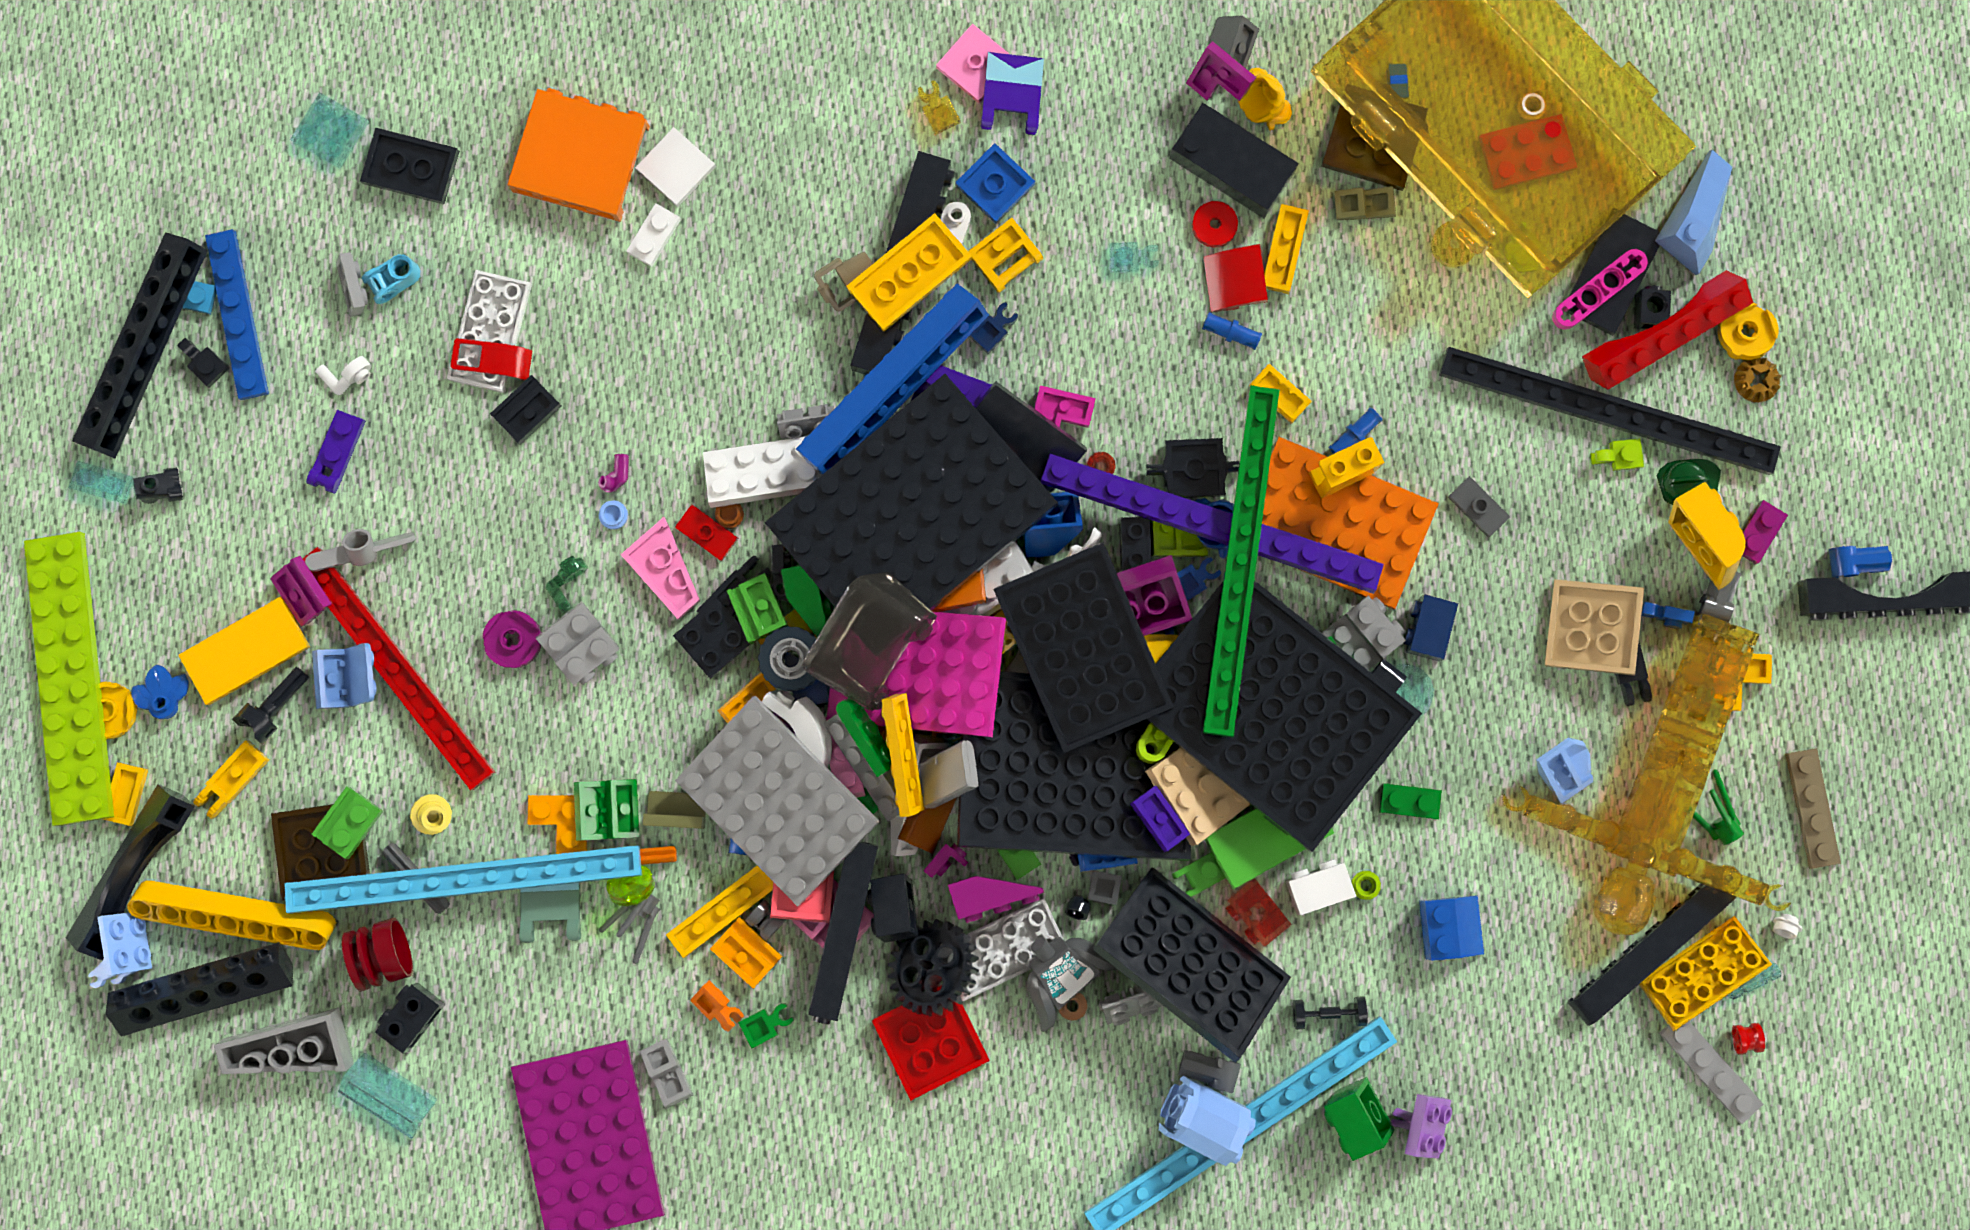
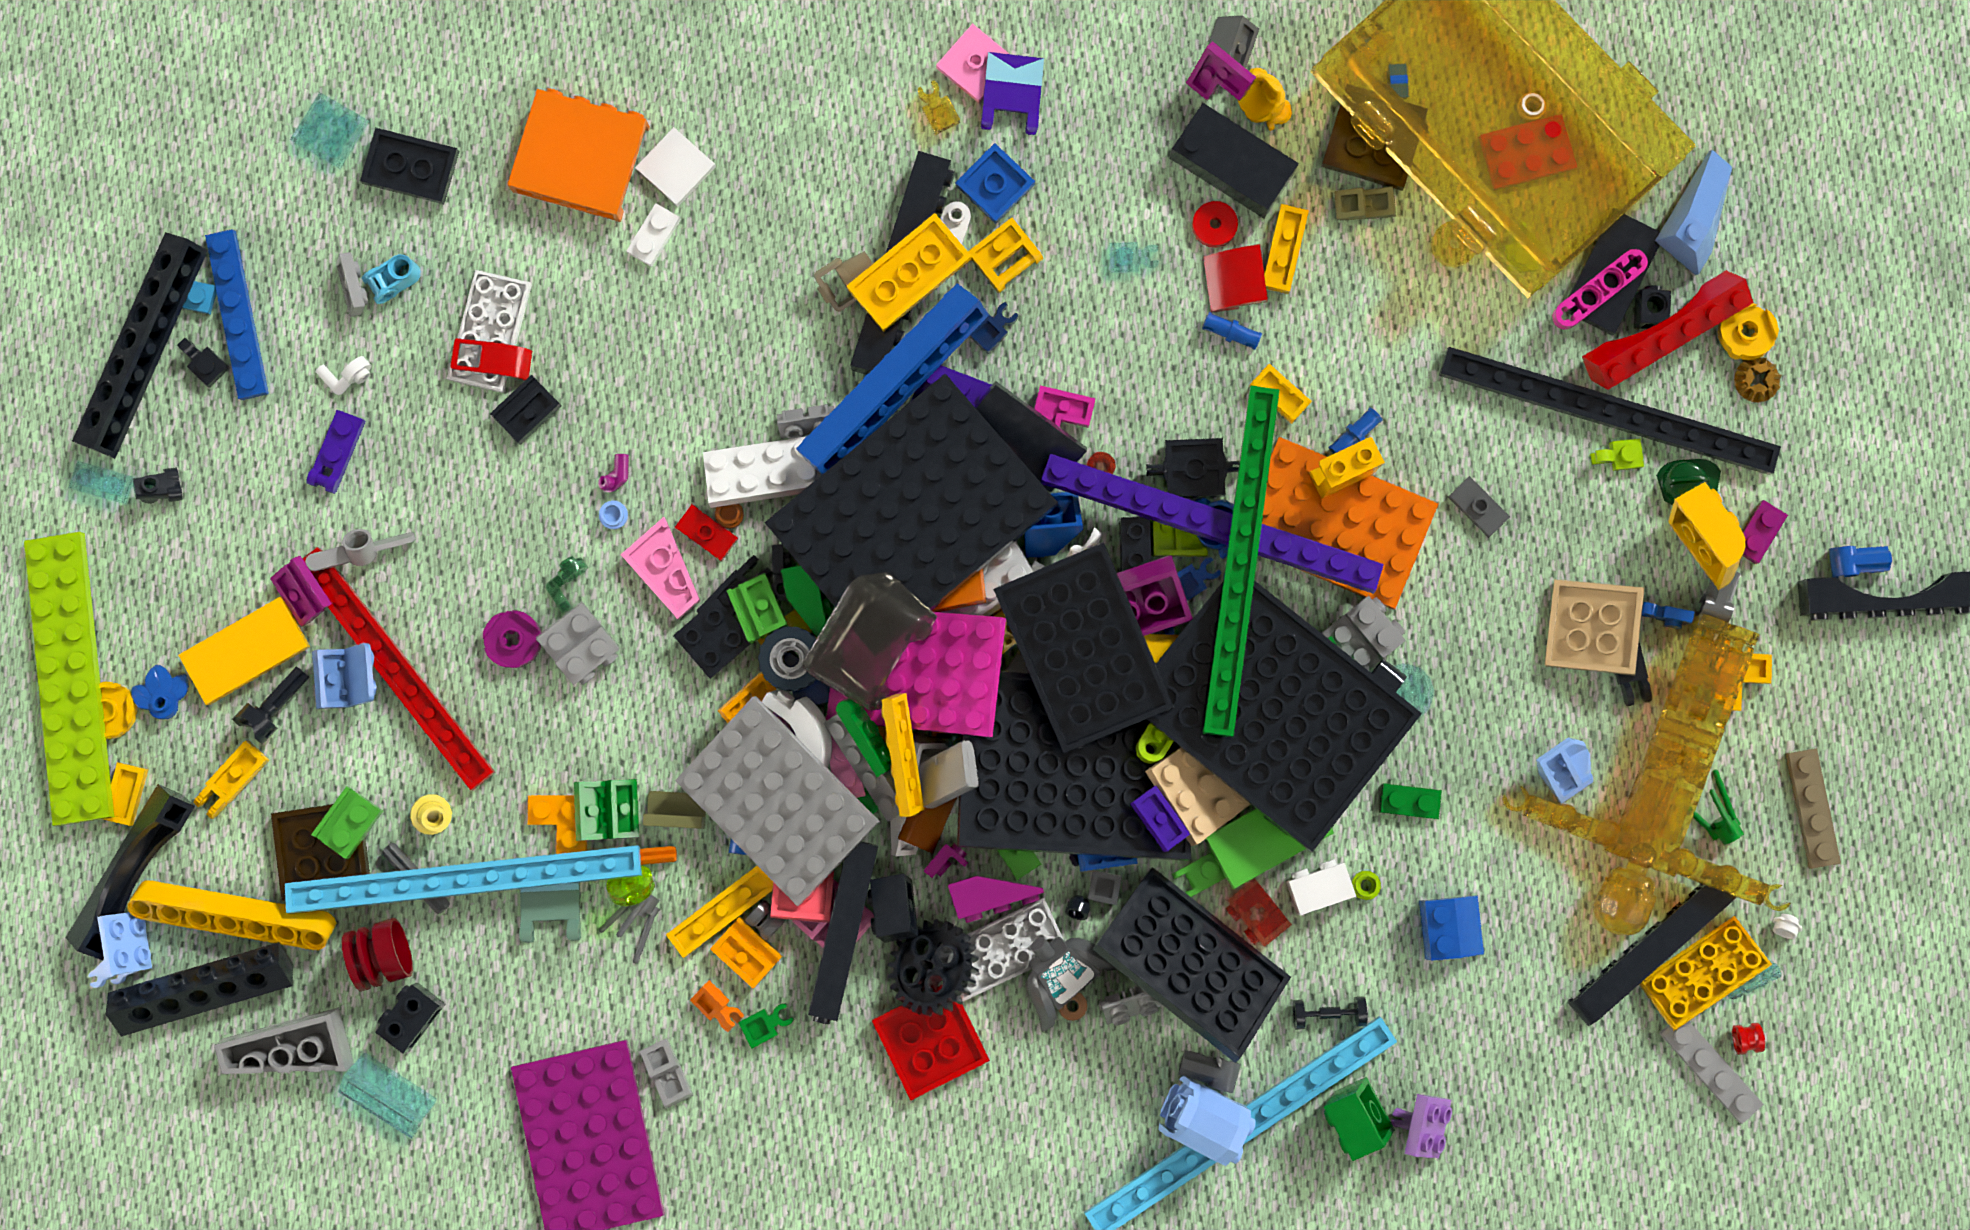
(1430, 627): dark blue brick -> none

